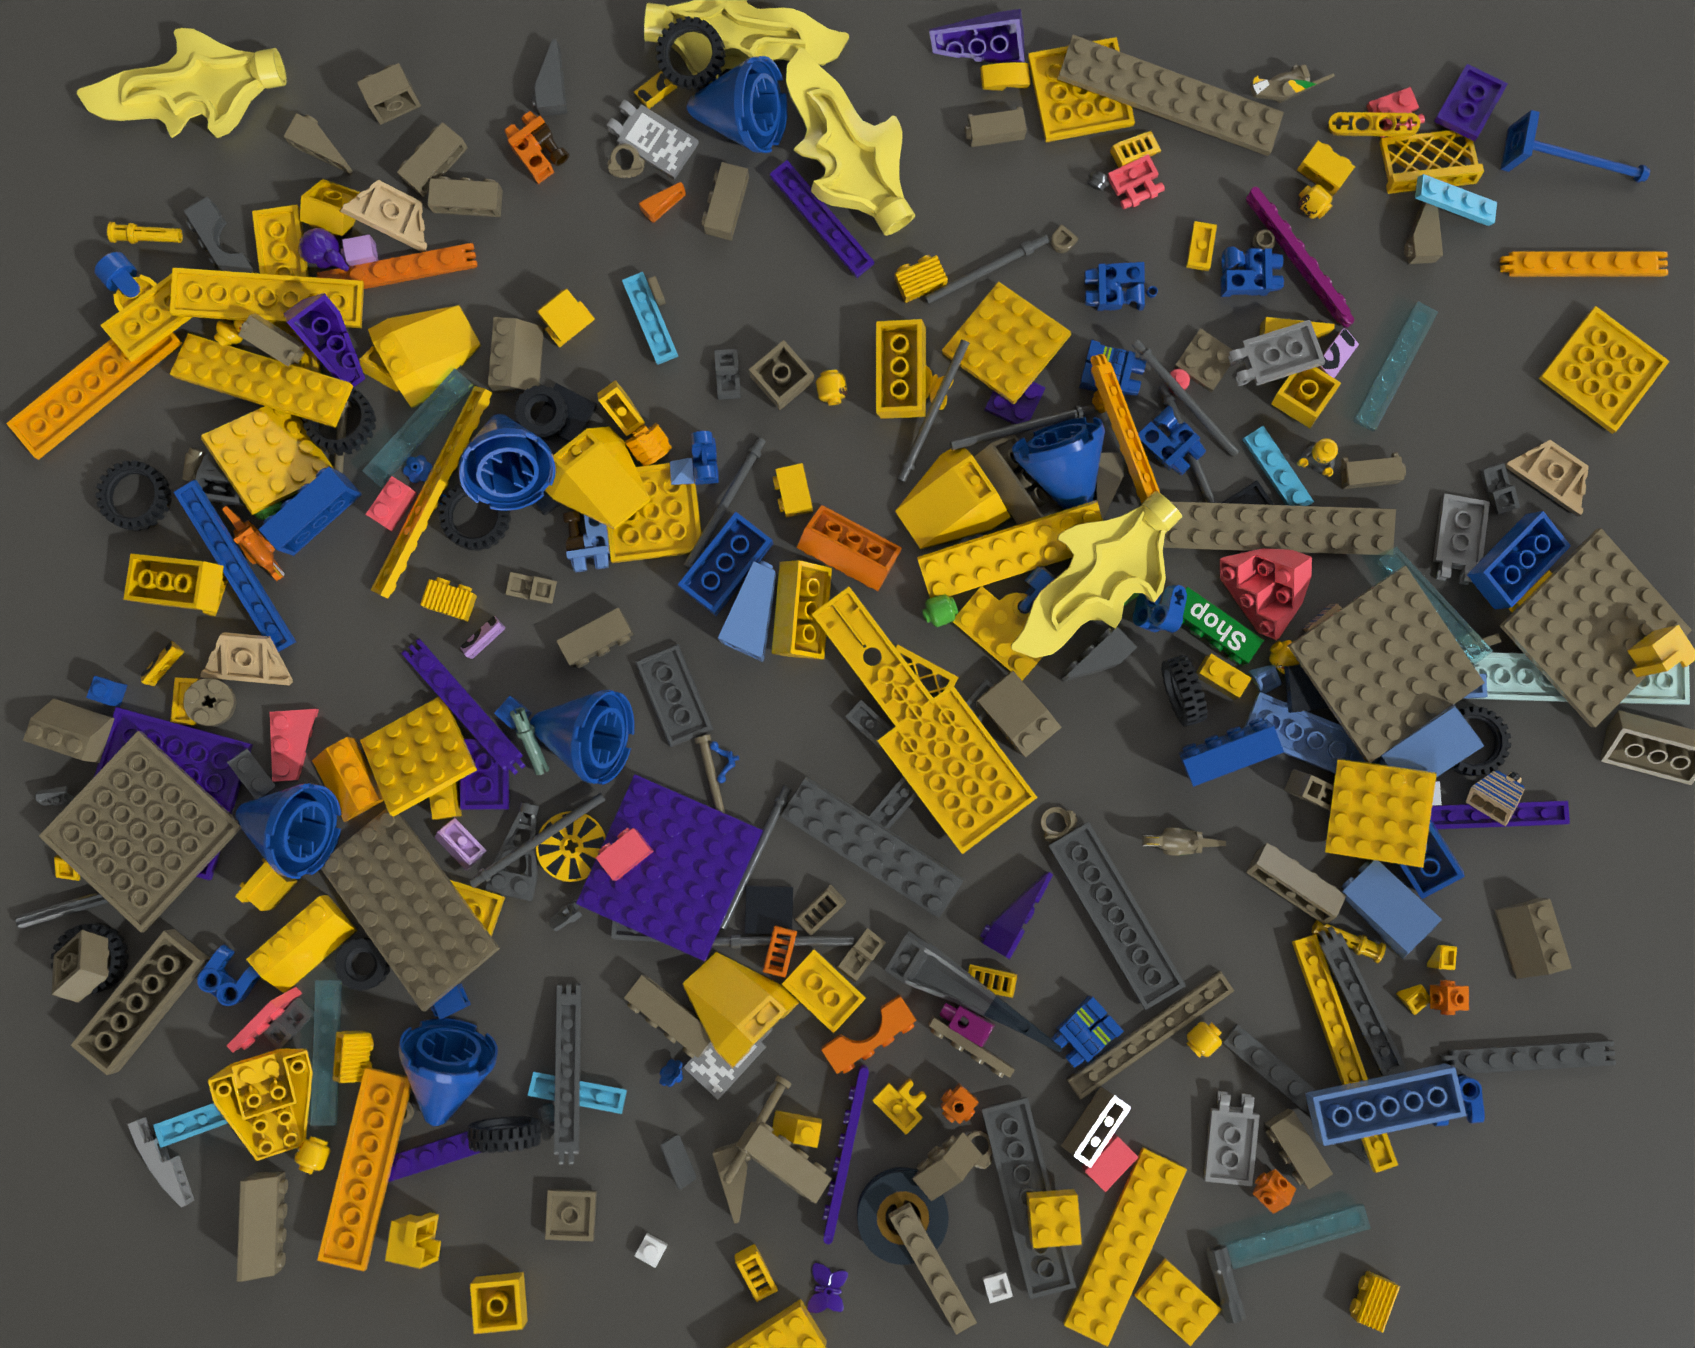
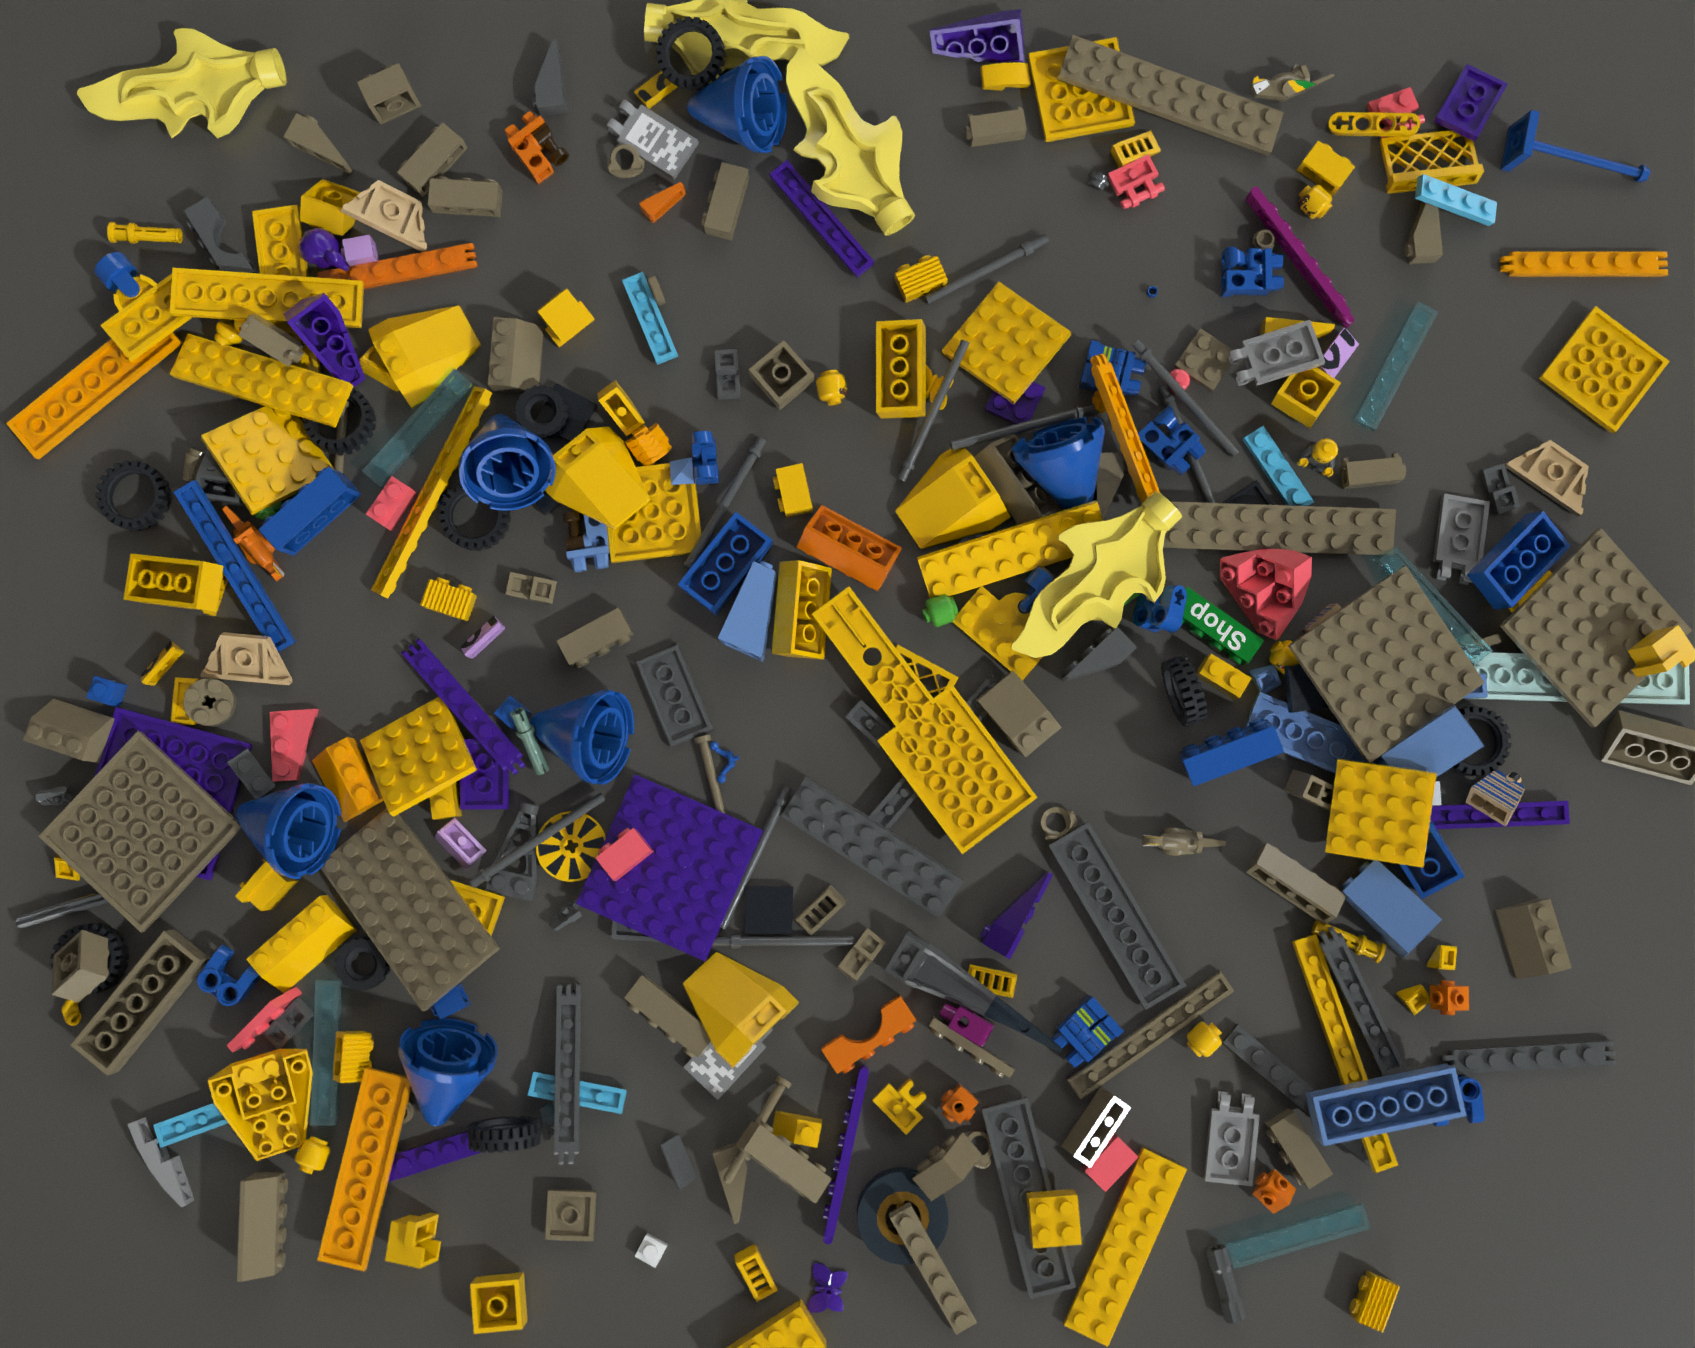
(71, 1012): none -> yellow arm
(421, 472): blue plant -> none
(671, 1073): blue plant -> none
(773, 969): orange slope -> none
(823, 990): yellow plate -> none
(997, 1287): white plate -> none
(1063, 239): dark tan tile -> none
(1109, 285): blue hips -> none
(1177, 1302): yellow plate -> none
(1201, 246): yellow plate -> none

